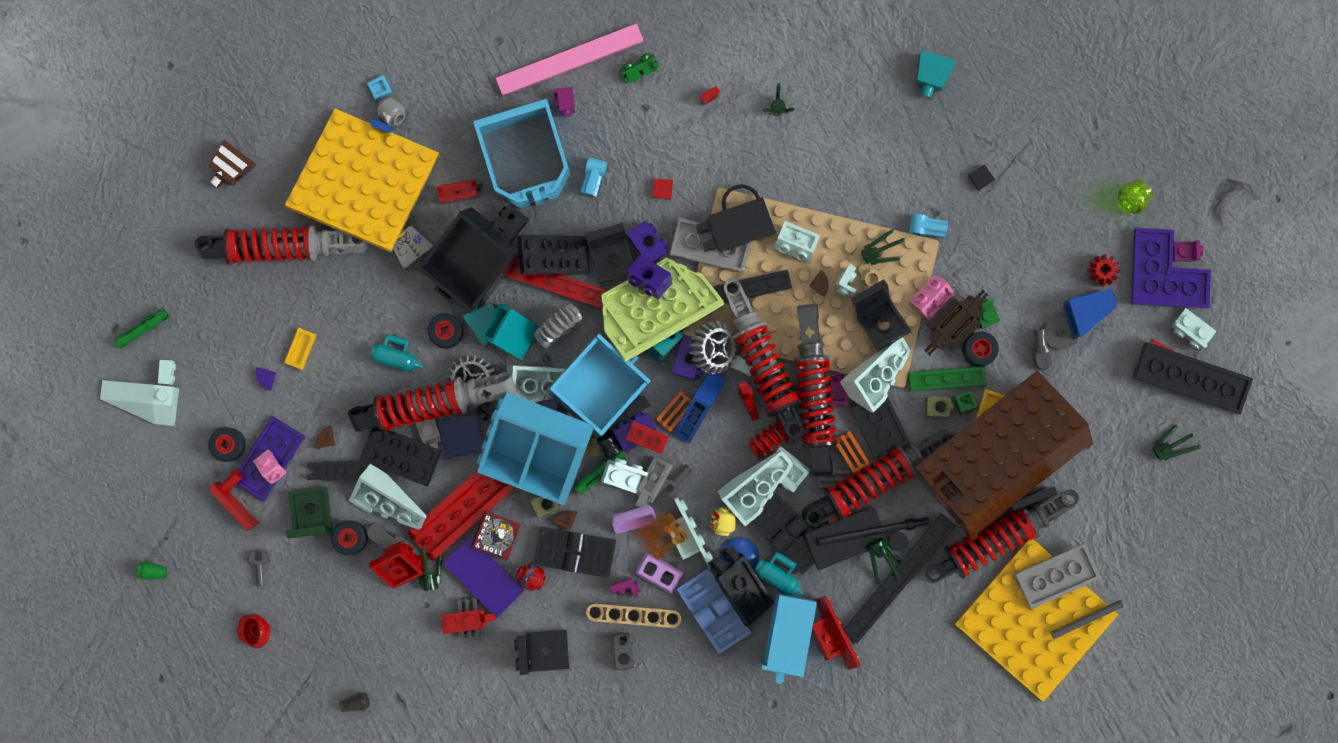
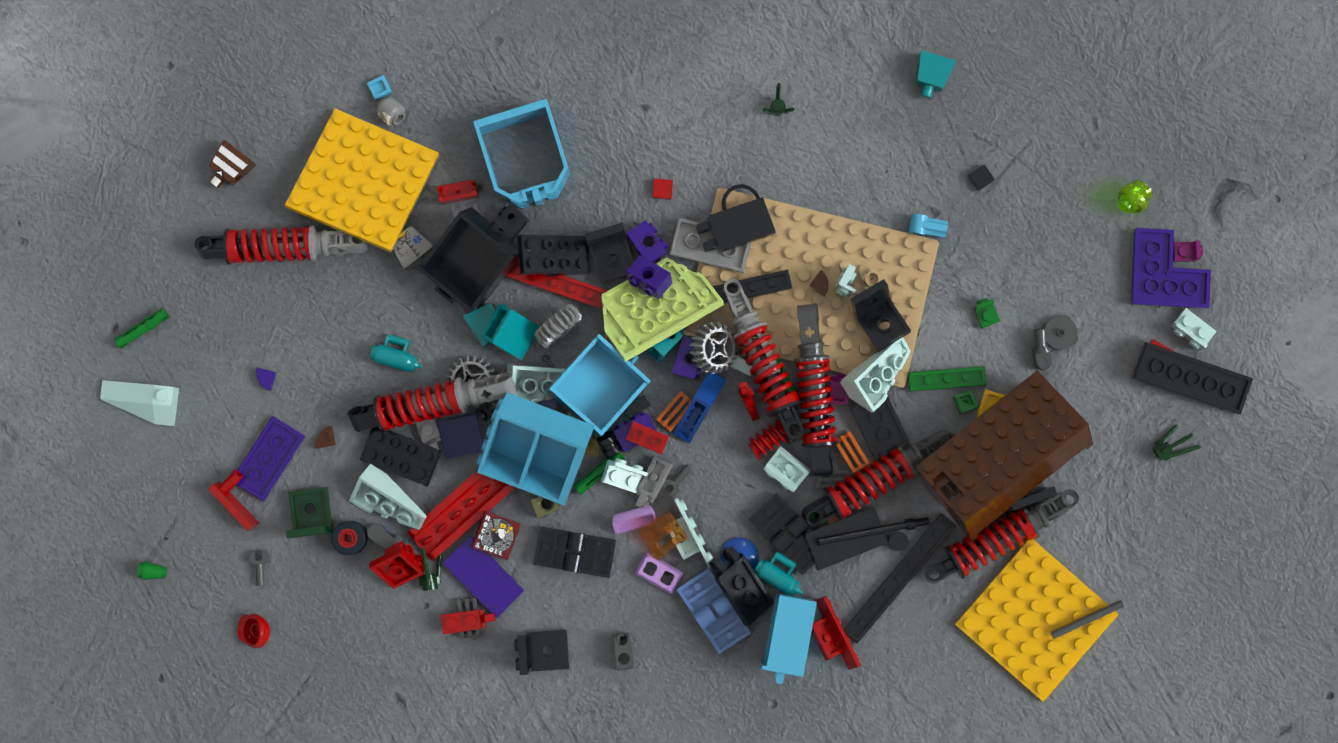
(166, 372): light aqua piece -> none
(233, 445): black wheel -> none
(269, 467): bright pink bracket -> none
(300, 348): yellow tile -> none
(336, 470): black hinge -> none
(356, 702): clear smoke cone -> none
(382, 126): blue tile -> none
(448, 336): black wheel -> none
(530, 577): red head -> none
(565, 101): magenta brick -> none
(565, 519): reddish brown tile -> none
(569, 60): bright pink tile -> none
(594, 171): medium azure piece -> none
(621, 587): magenta bracket -> none
(632, 69): green hinge -> none
(643, 613): tan beam -> none
(709, 95): red tile -> none
(723, 521): light yellow head -> none
(752, 489): light aqua wedge -> none
(796, 242): light aqua bracket -> none
(871, 253): dark green plant -> none
(880, 548): dark green plant -> none
(930, 410): olive brick -> none
(932, 297): bright pink bracket -> none
(955, 323): dark brown piece -> none
(983, 343): black wheel -> none
(1057, 576): light grey tile -> none
(1088, 311): blue slope -> none
(1109, 275): red gear -> none

